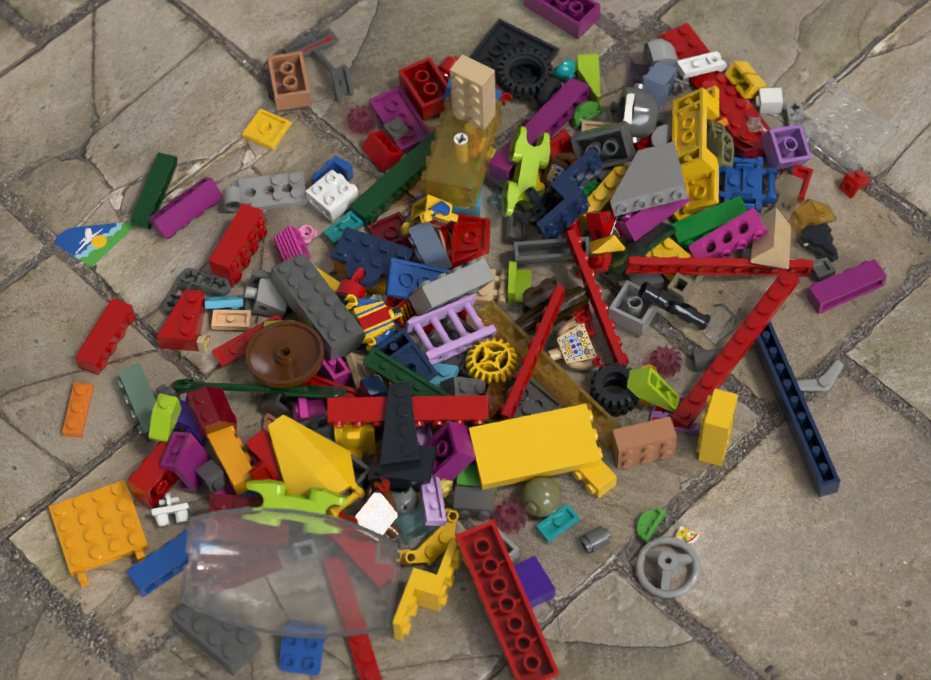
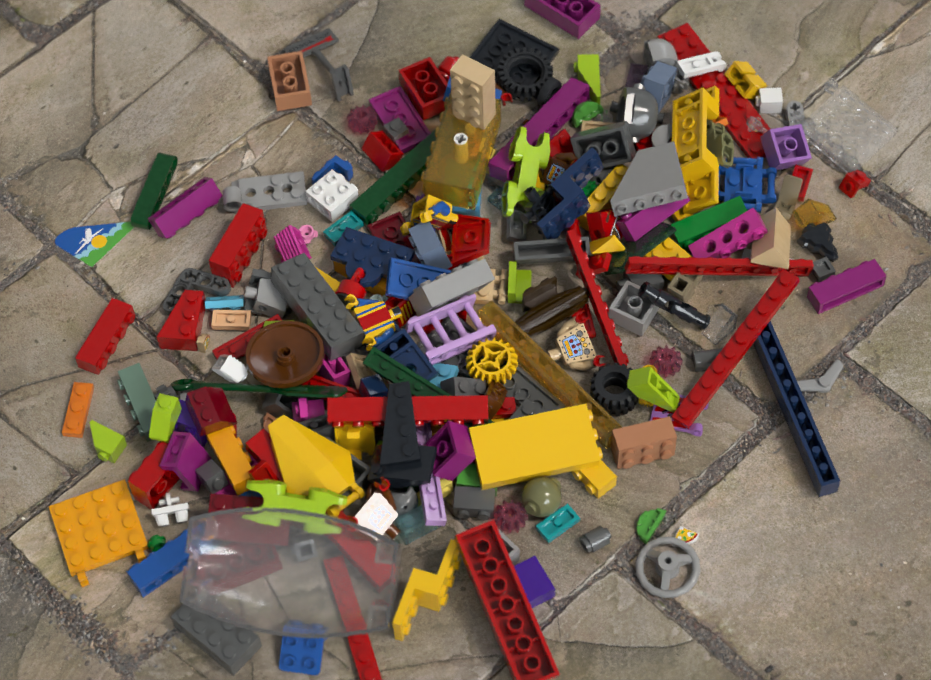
(107, 442): none -> lime slope
(156, 542): none -> green plate
(230, 369): none -> white brick
(266, 129): yellow tile -> none
(434, 544): yellow plate -> none
(535, 348): red plate -> none
(565, 70): teal brick -> none
(716, 426): yellow brick -> none
(744, 148): dark red tile -> none

